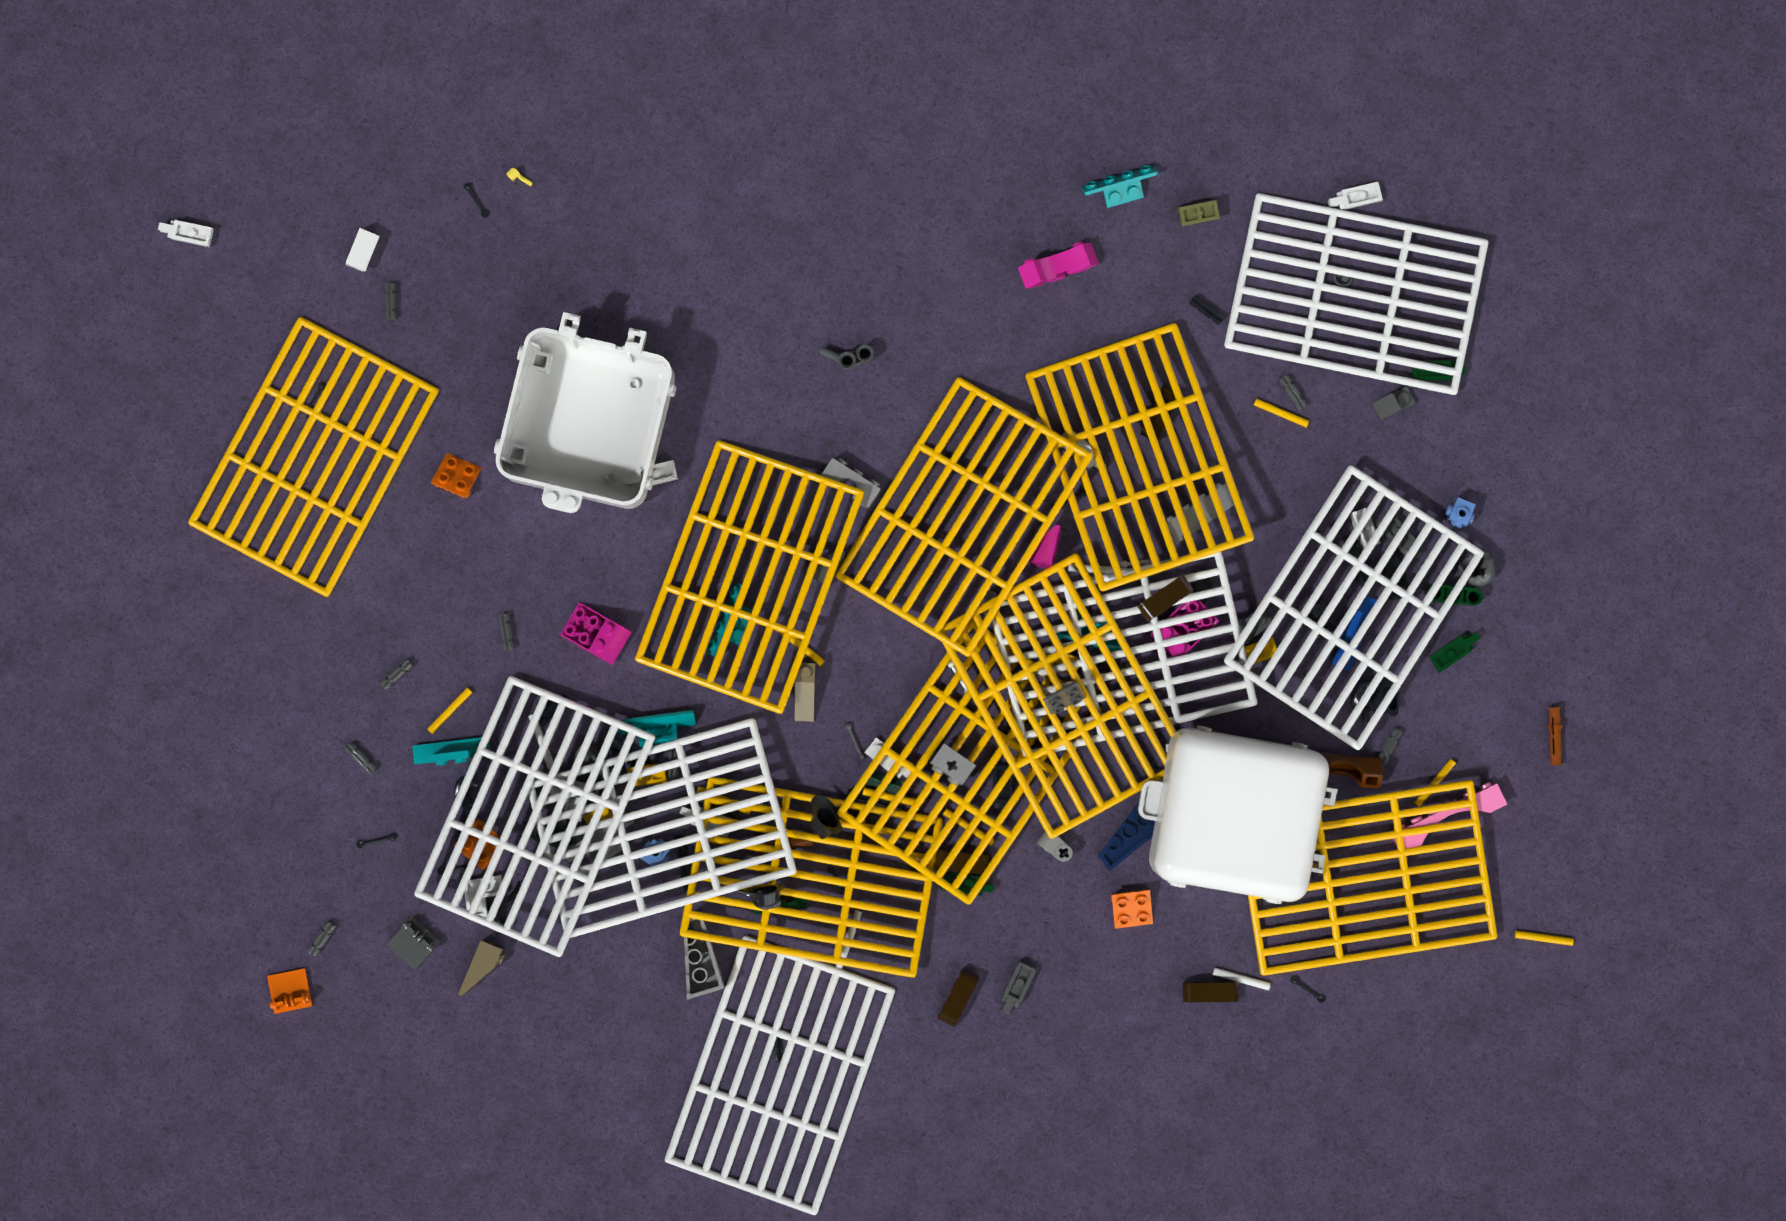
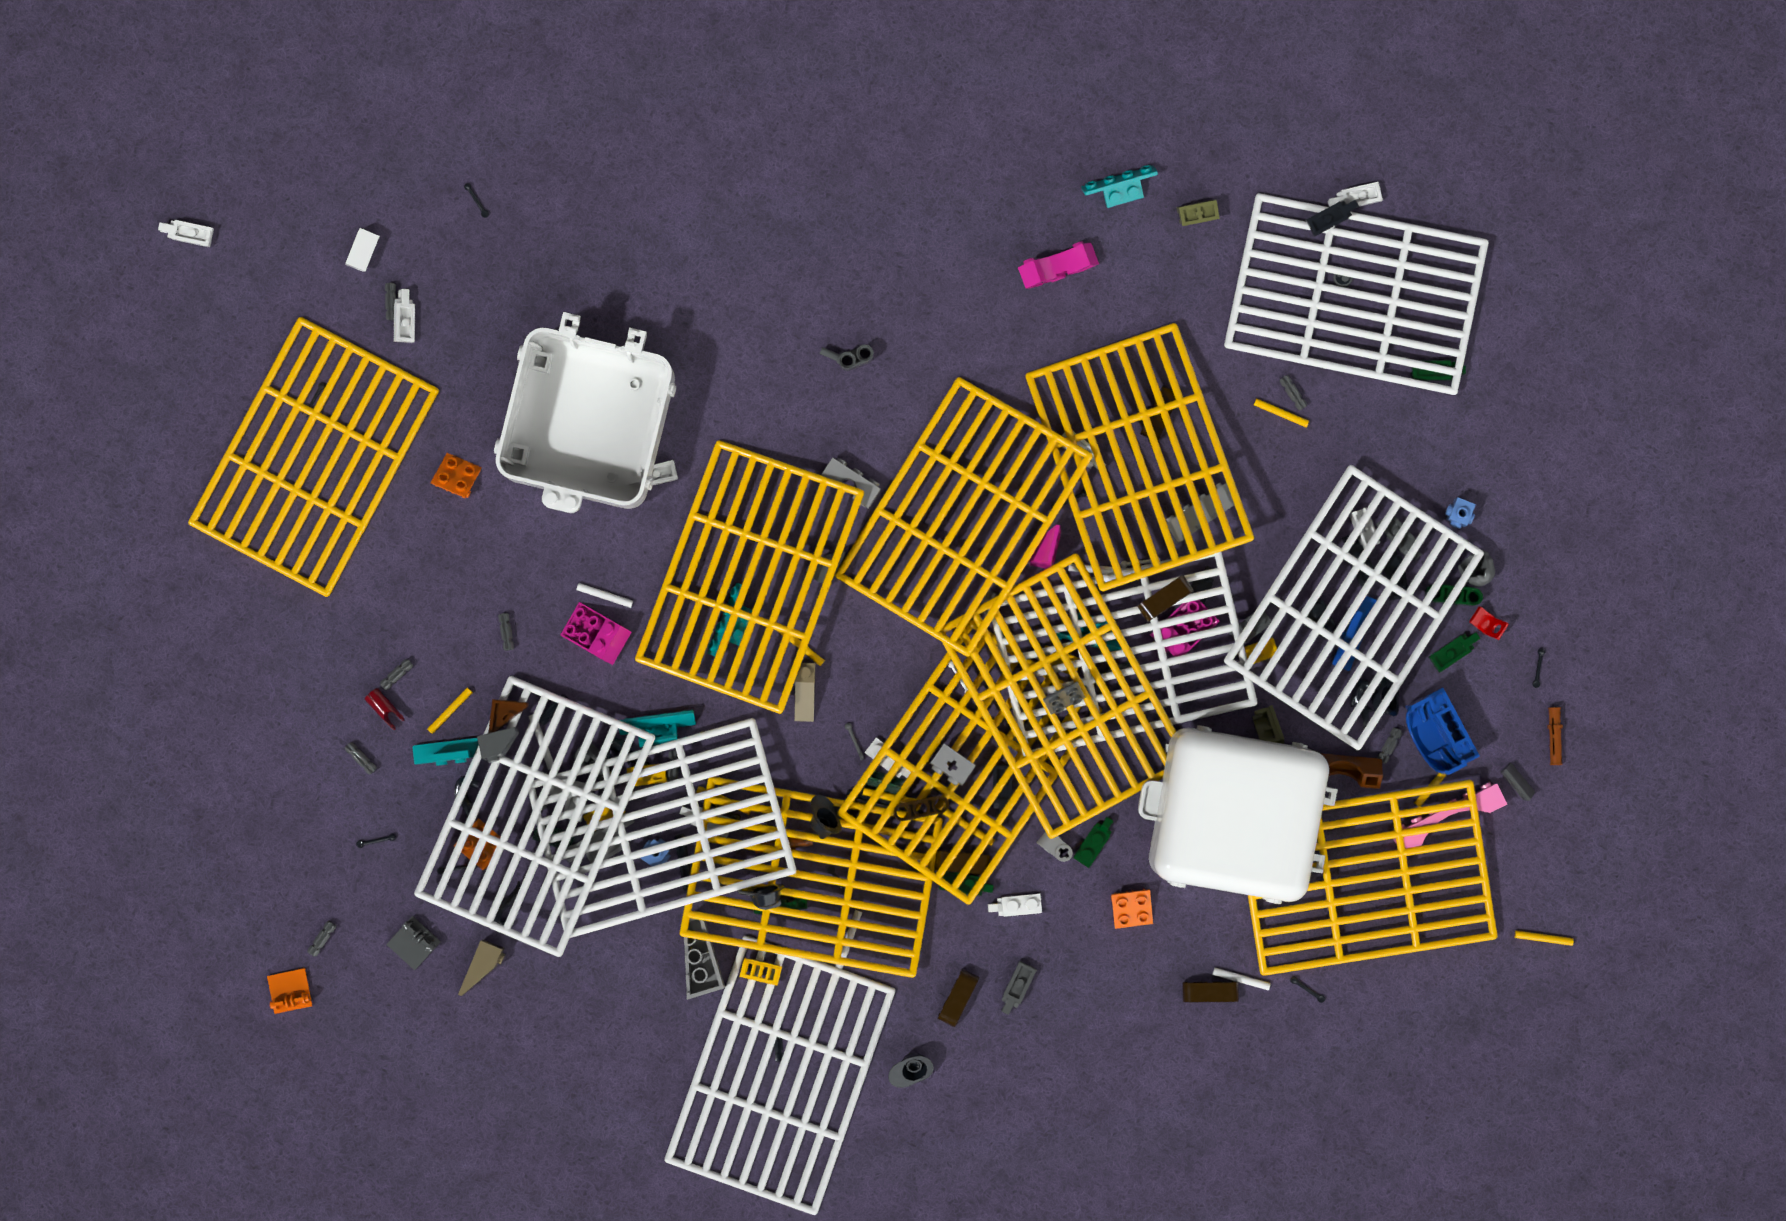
(382, 706): none -> dark red piece
(404, 318): none -> white hinge
(491, 890): white plate -> none
(496, 744): none -> dark grey slope
(503, 712): none -> reddish brown tile
(513, 174): light yellow hand -> none
(605, 595): none -> white bar
(743, 973): none -> yellow slope
(910, 1070): none -> black piece
(930, 808): none -> dark brown beam
(1017, 905): none -> white hinge
(1094, 843): none -> dark green hinge
(1127, 839): dark blue wing -> none
(1206, 309): black axle -> none
(1268, 725): none -> olive hinge
(1330, 217): none -> black hinge
(1393, 403): dark grey slope -> none
(1439, 732): none -> blue piece
(1487, 623): none -> red bracket
(1518, 782): none -> dark grey slope
(1536, 683): none -> black hinge

